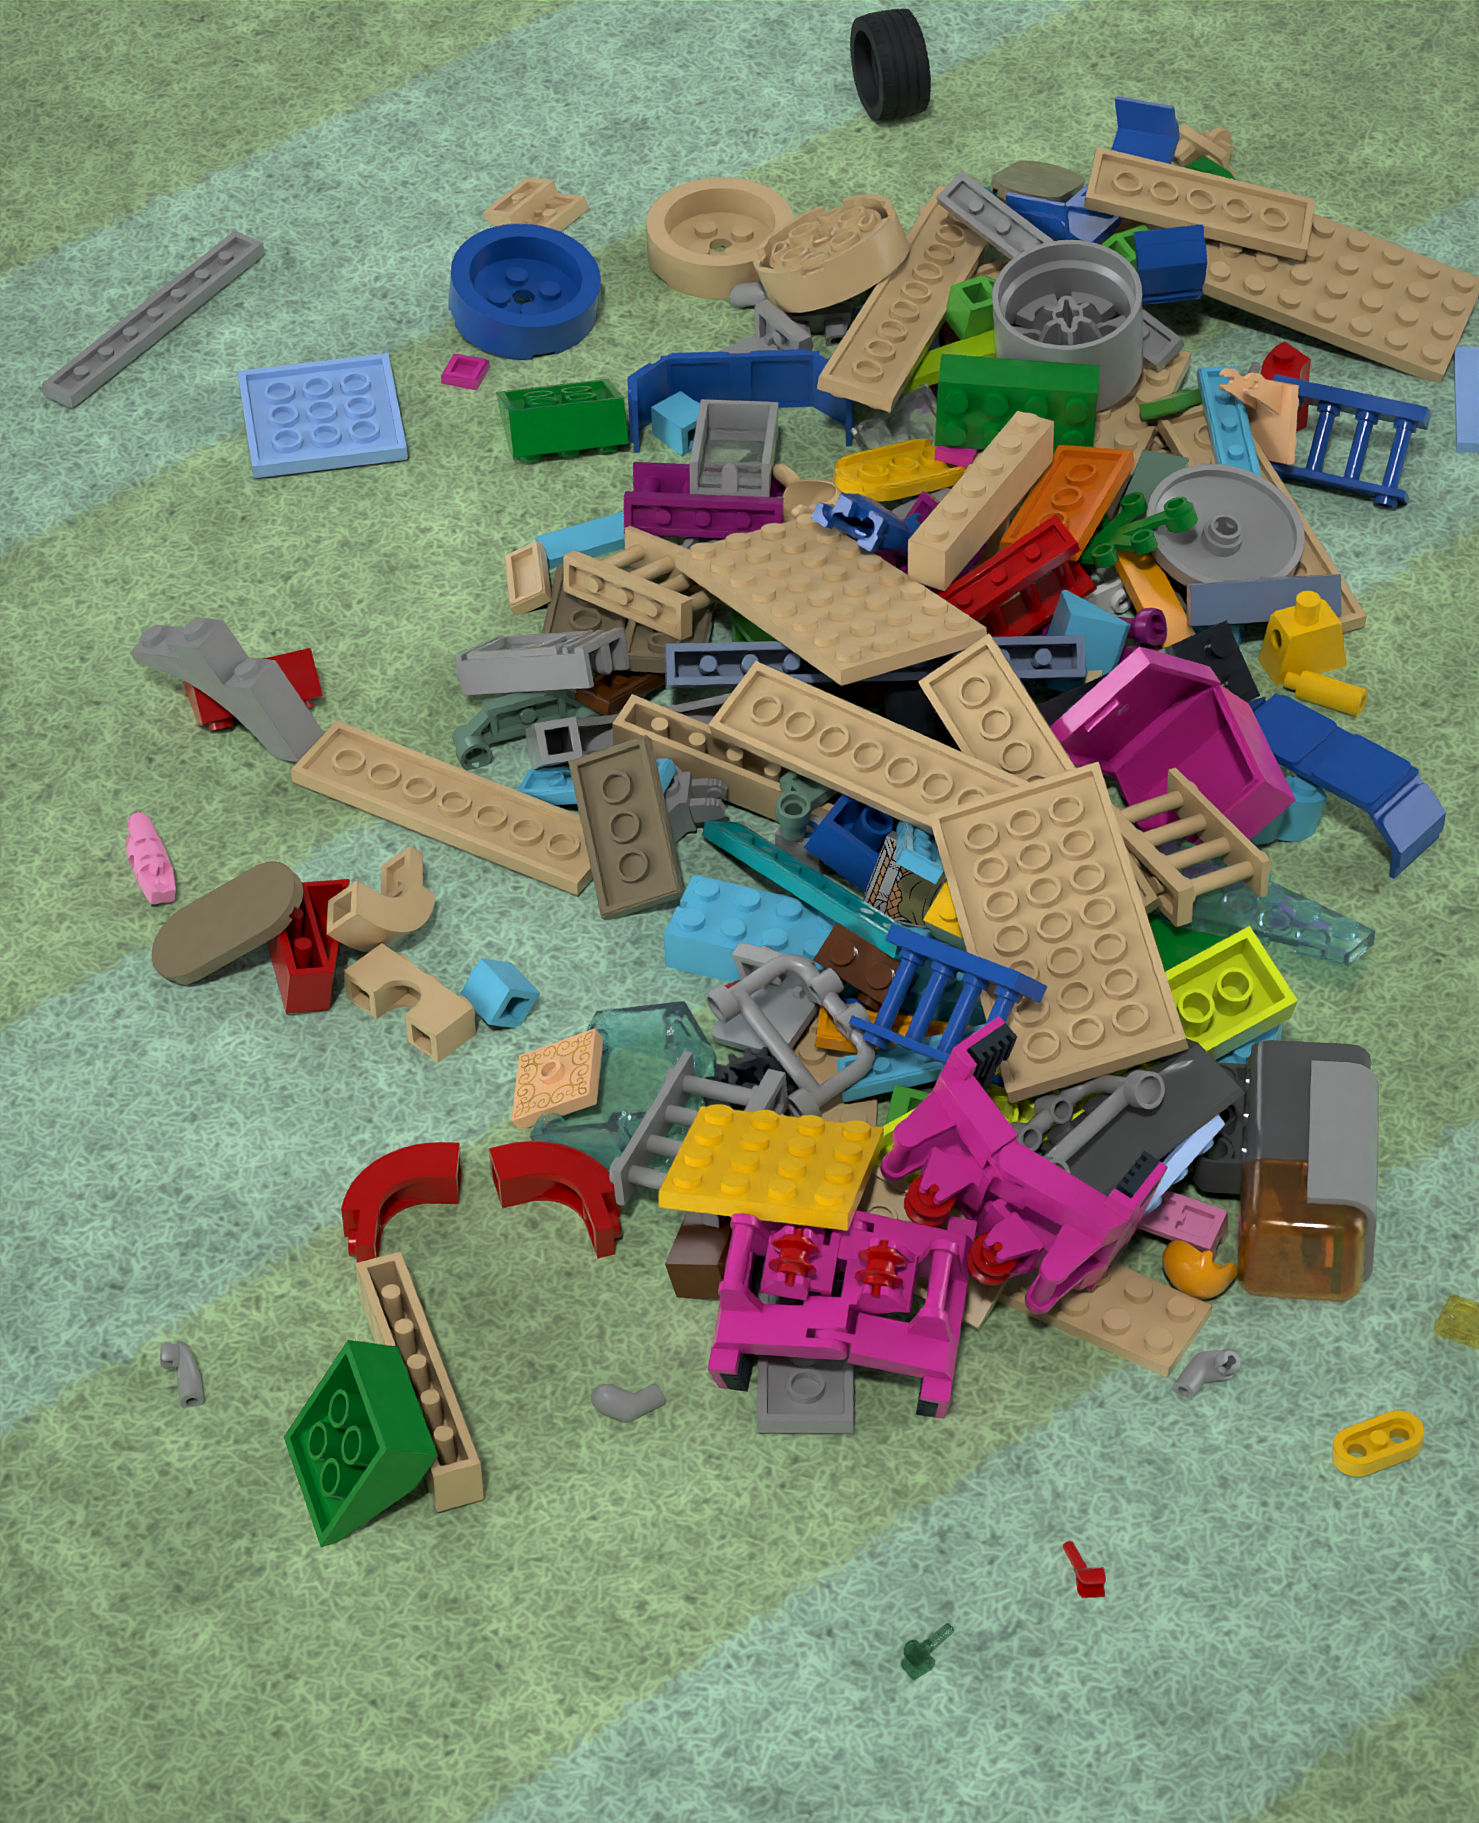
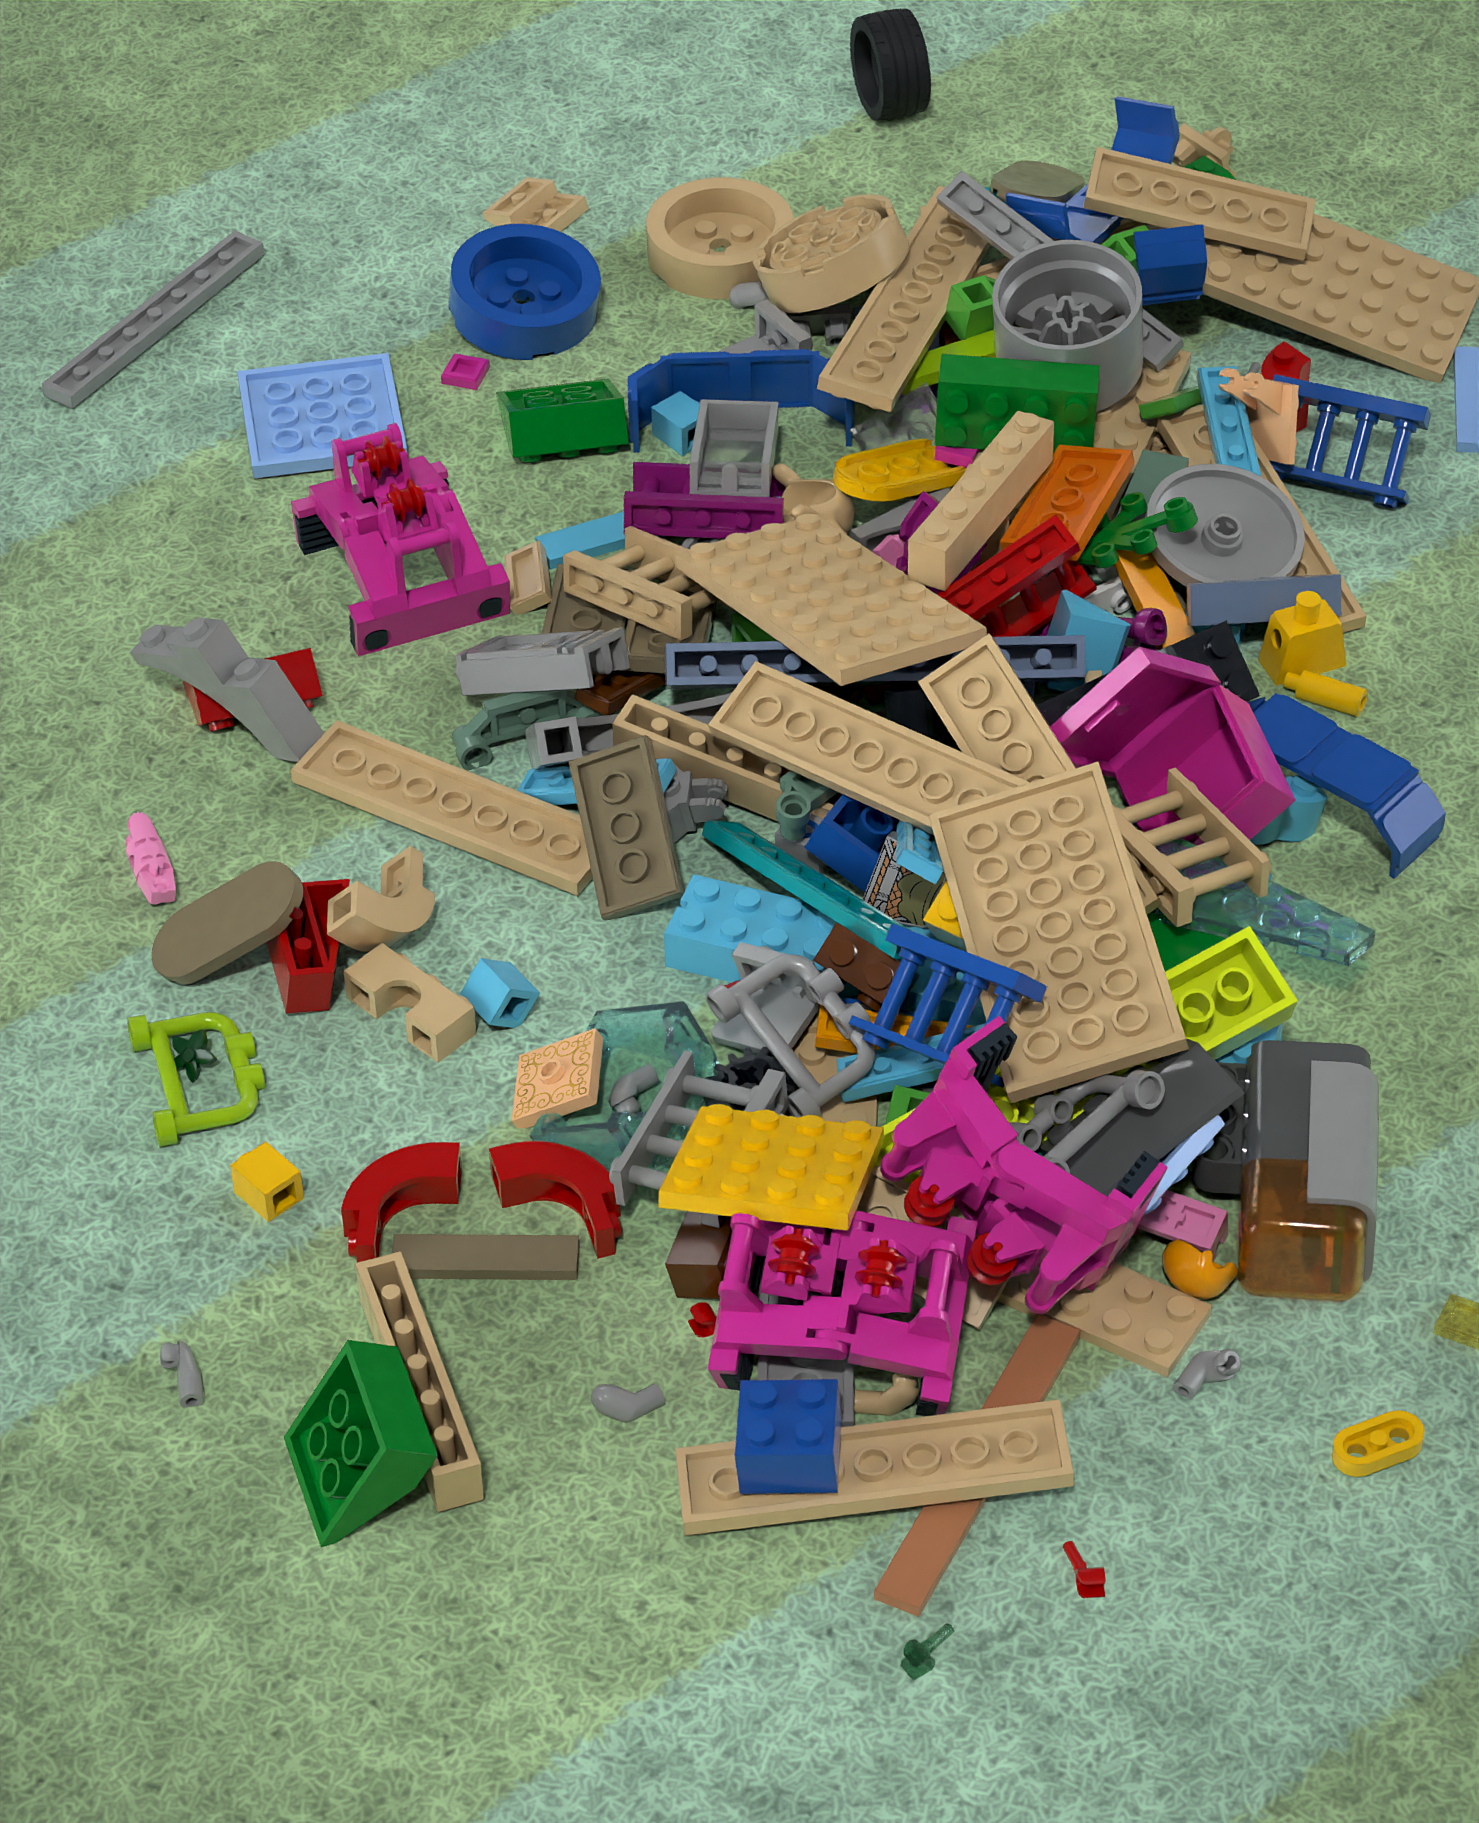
(192, 1054): none -> dark green plant
(239, 1049): none -> lime bar
(267, 1181): none -> yellow brick
(411, 511): none -> dark pink container
(489, 1256): none -> dark tan tile
(629, 1085): none -> light grey arm
(704, 1319): none -> red hand
(788, 1436): none -> blue brick
(869, 523): blue animal -> none
(889, 1401): none -> tan arm
(891, 1468): none -> tan plate
(943, 1526): none -> nougat tile

